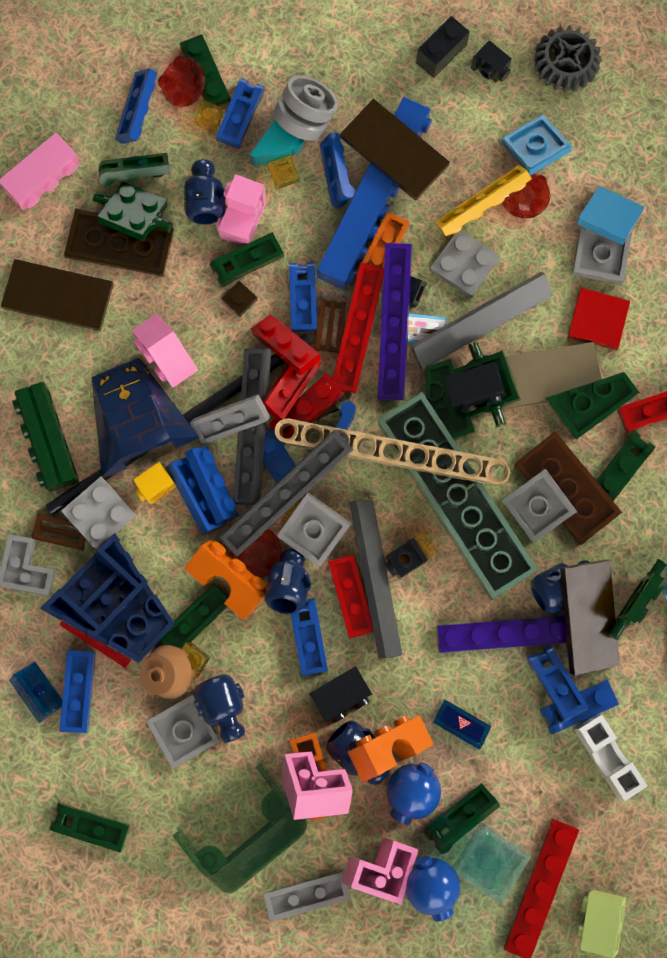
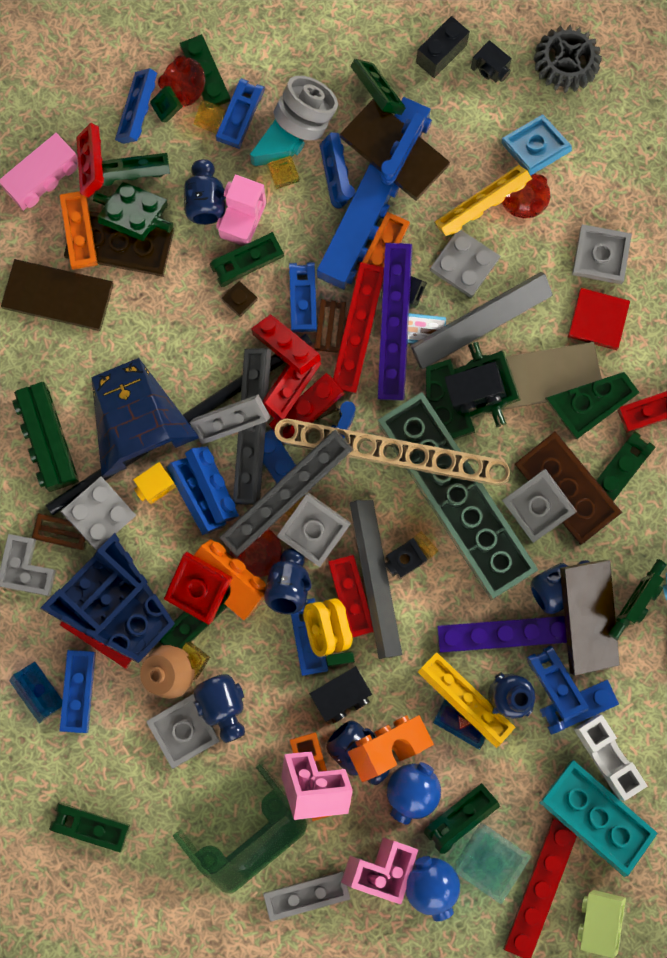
(78, 230): none -> orange plate
(89, 160): none -> red plate
(163, 347): bright pink brick -> none
(166, 104): none -> dark green tile
(197, 588): none -> red tile
(327, 627): none -> yellow brick
(340, 659): none -> dark green tile
(378, 87): none -> dark green tile
(401, 150): none -> blue plate
(466, 699): none -> yellow plate
(511, 696): none -> dark blue piece
(598, 818): none -> teal plate
(610, 215): dark azure tile -> none

